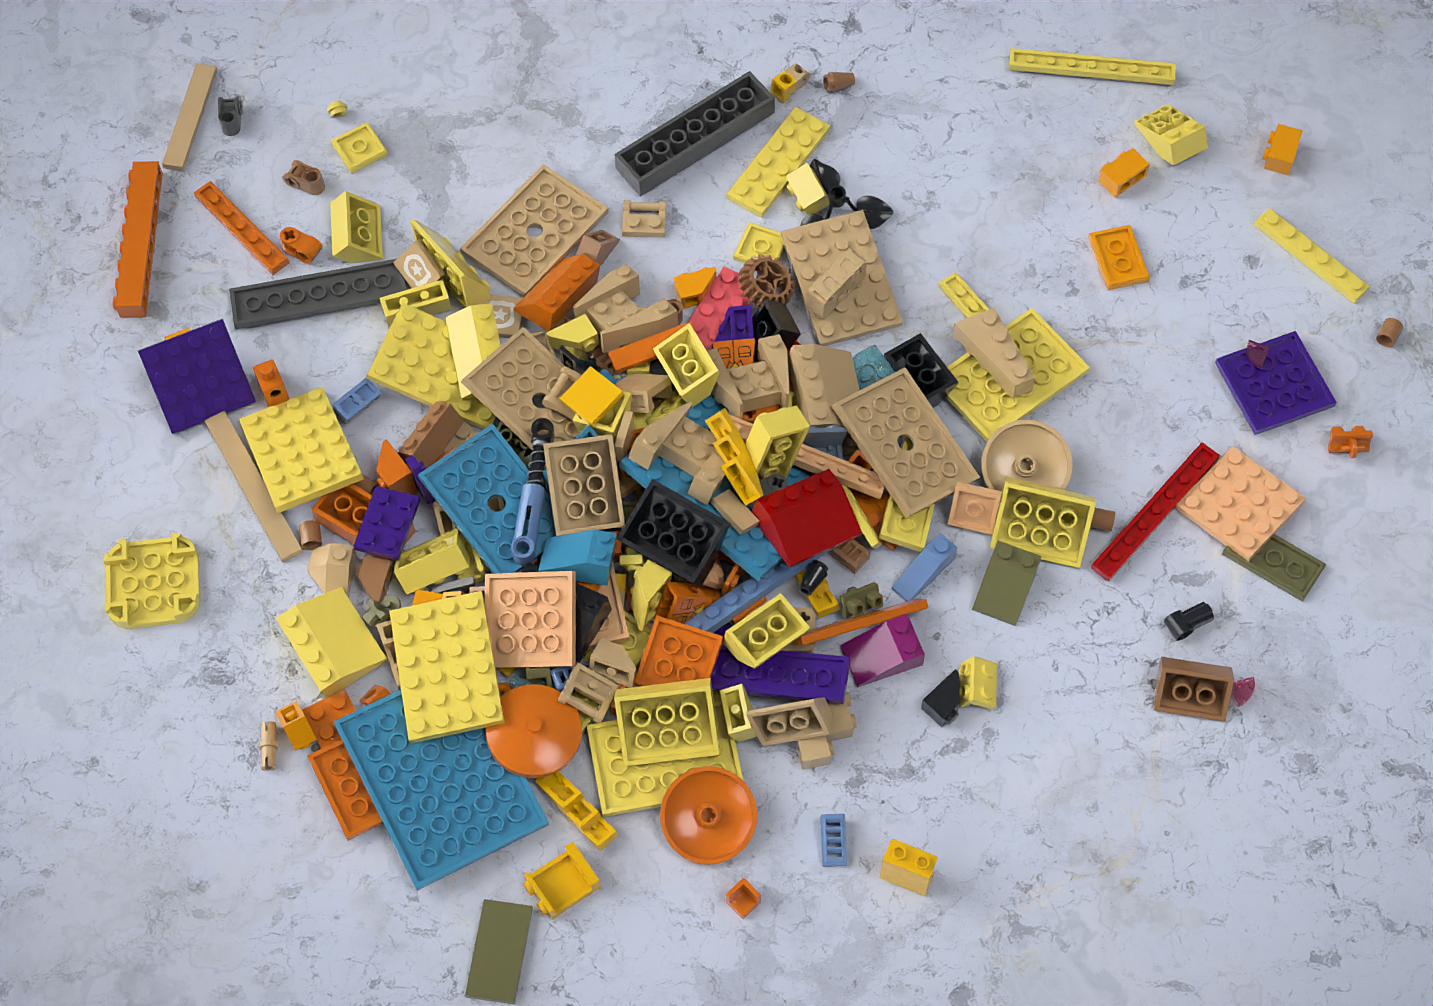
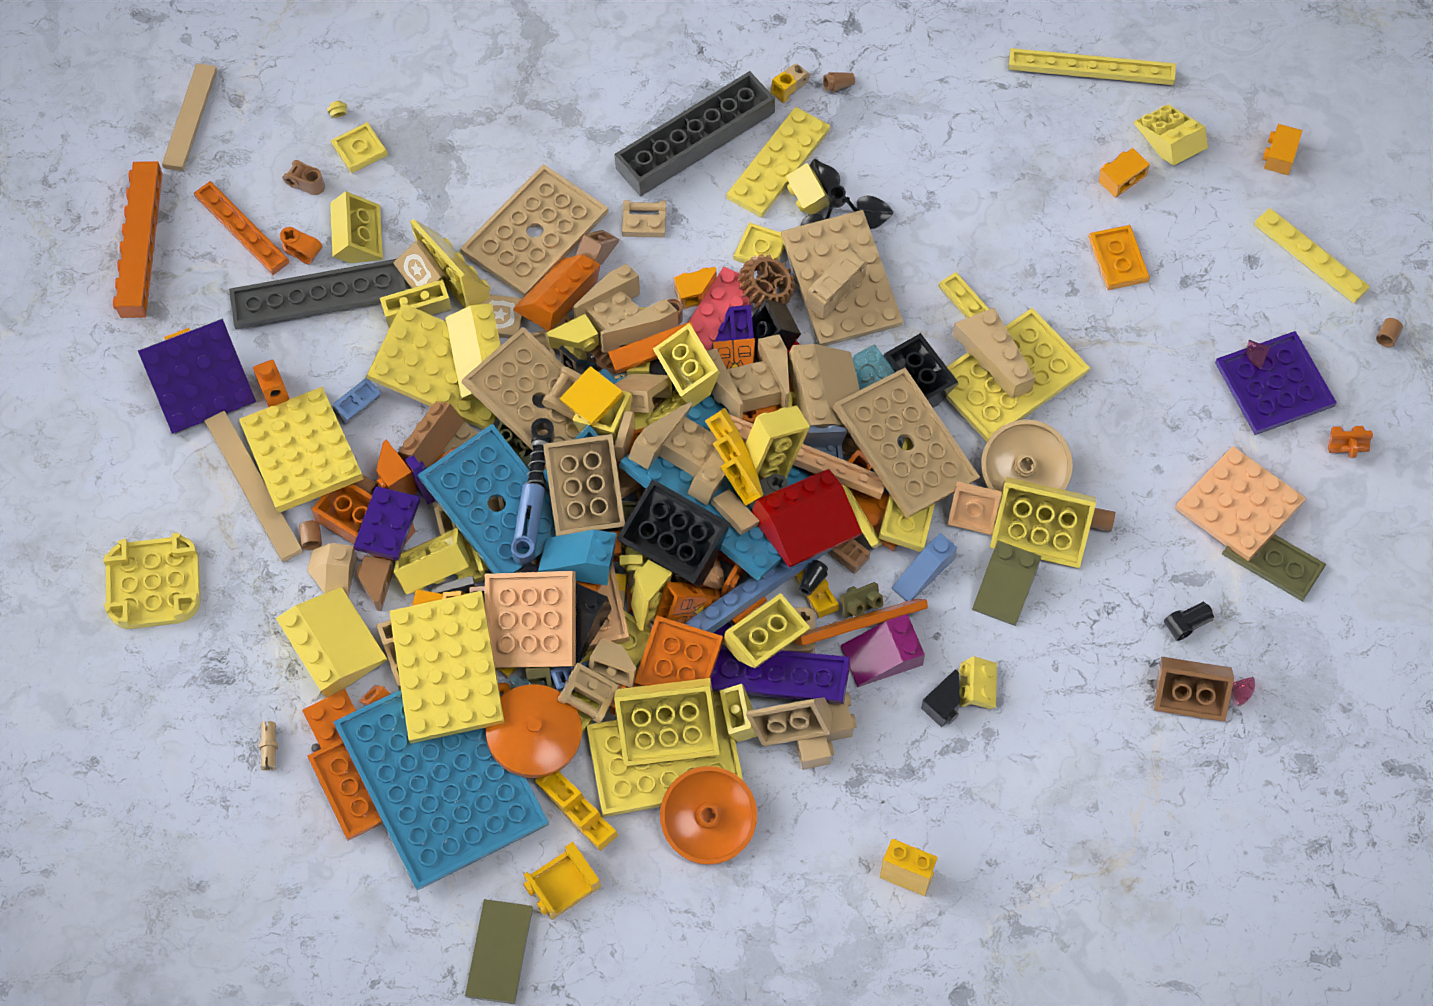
(230, 115): dark grey piece -> none
(296, 726): light orange slope -> none
(380, 612): olive hips -> none
(743, 898): orange panel -> none
(833, 819): medium blue slope -> none
(1154, 512): red plate -> none

